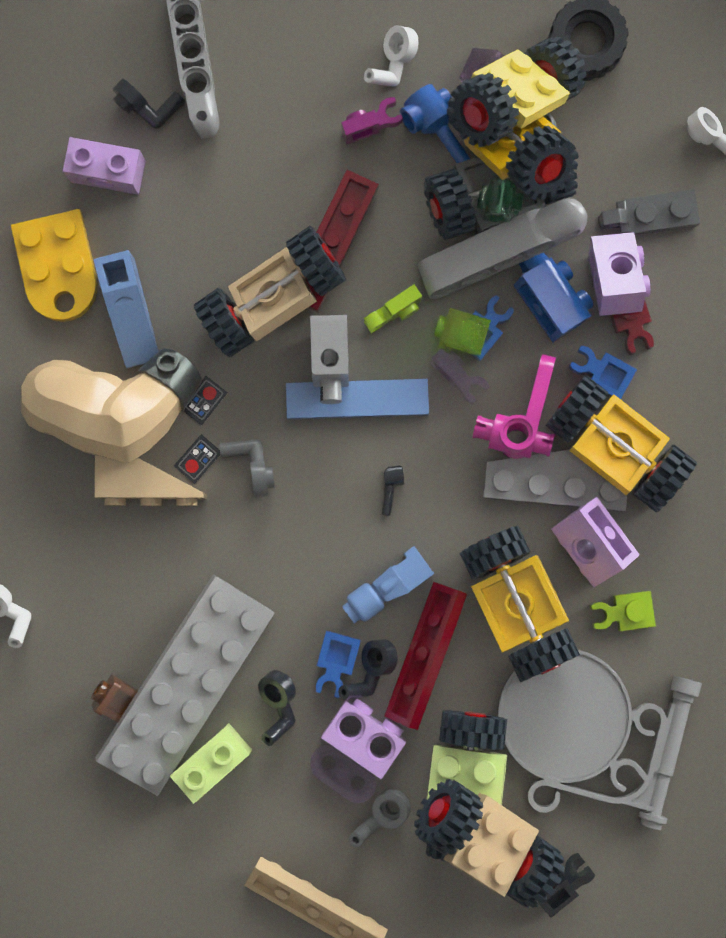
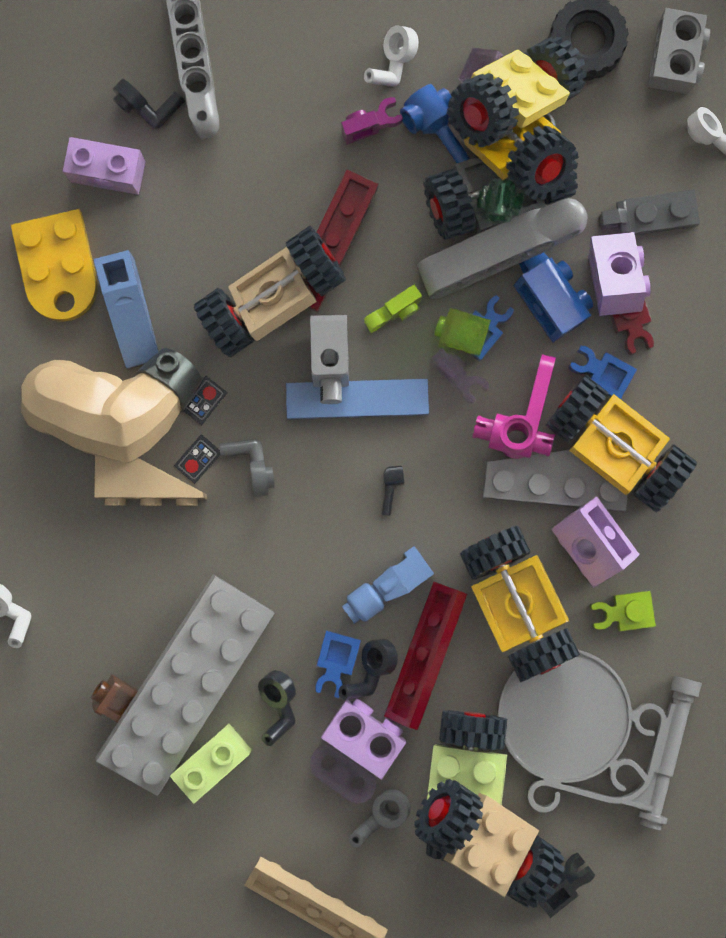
(672, 49): none -> light grey brick

